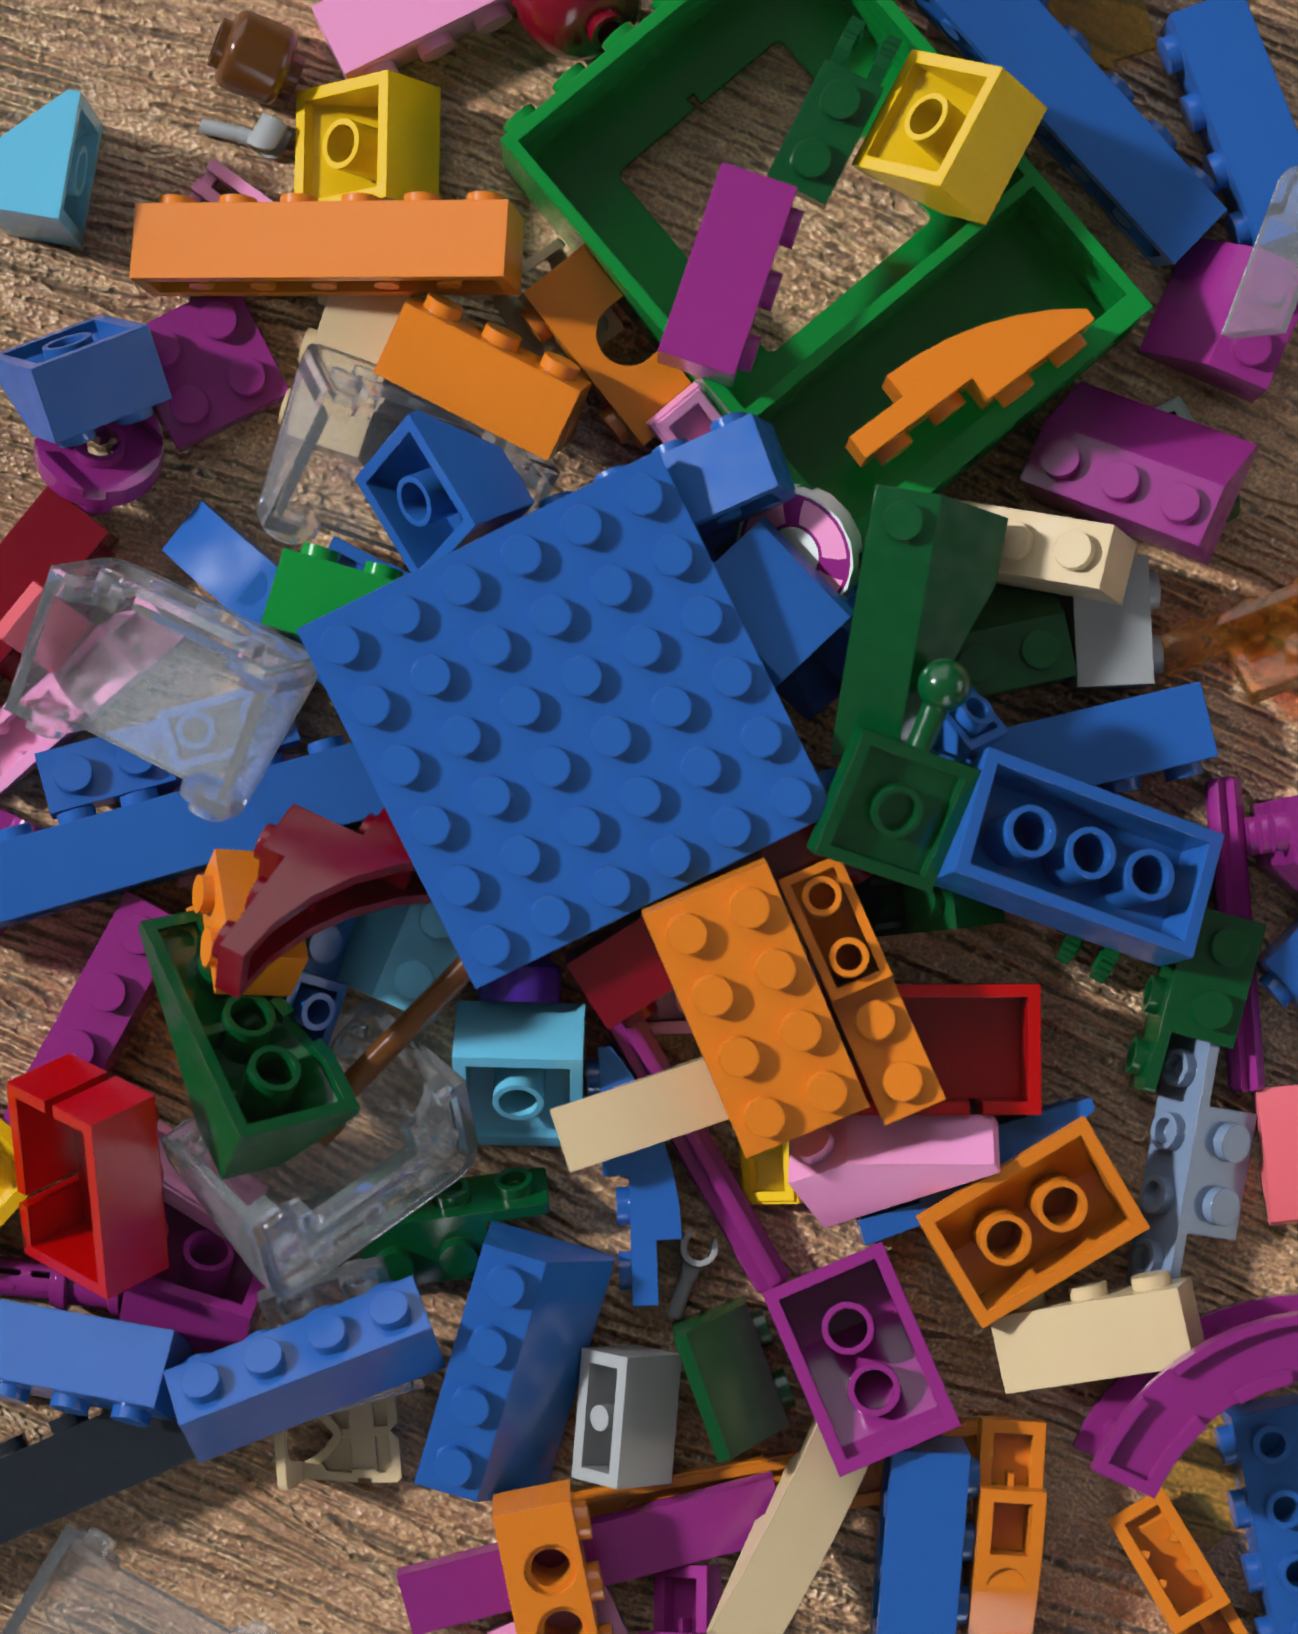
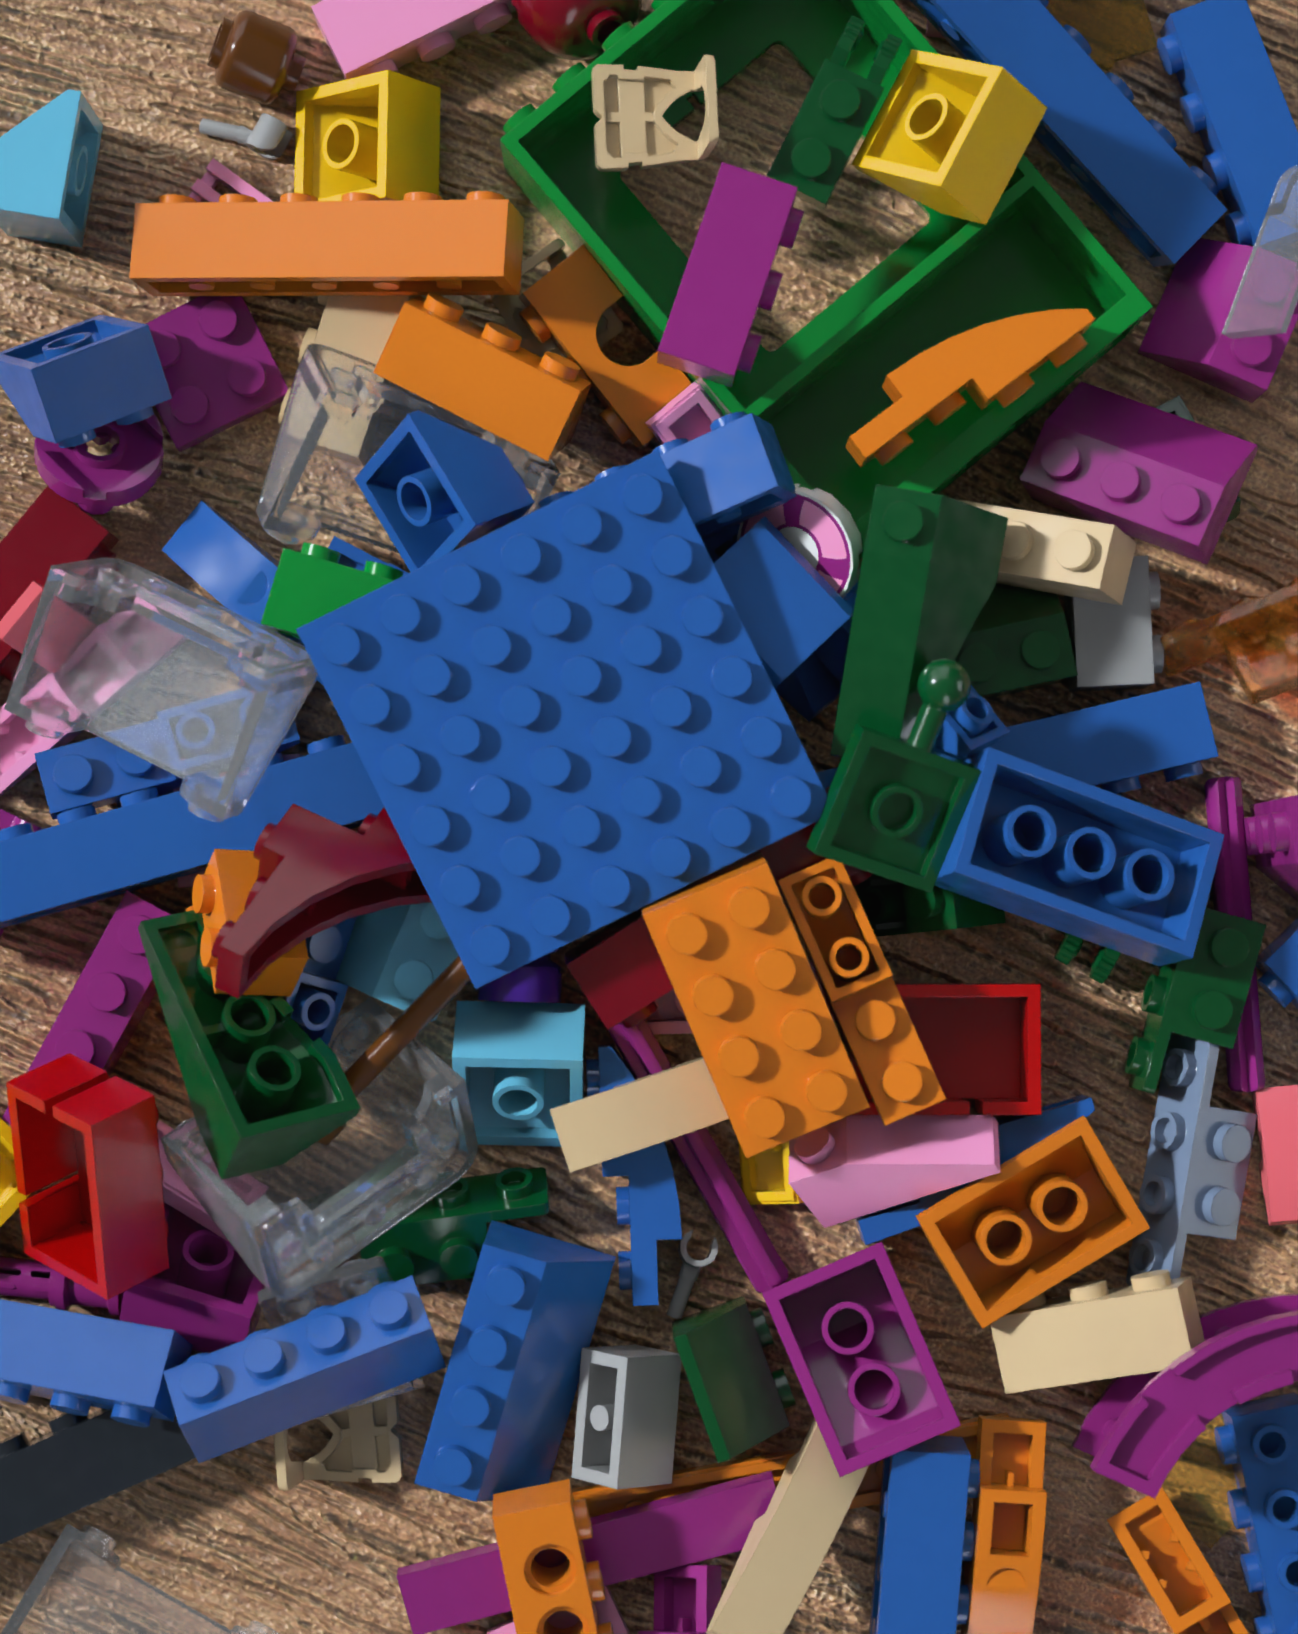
(632, 120): none -> tan piece

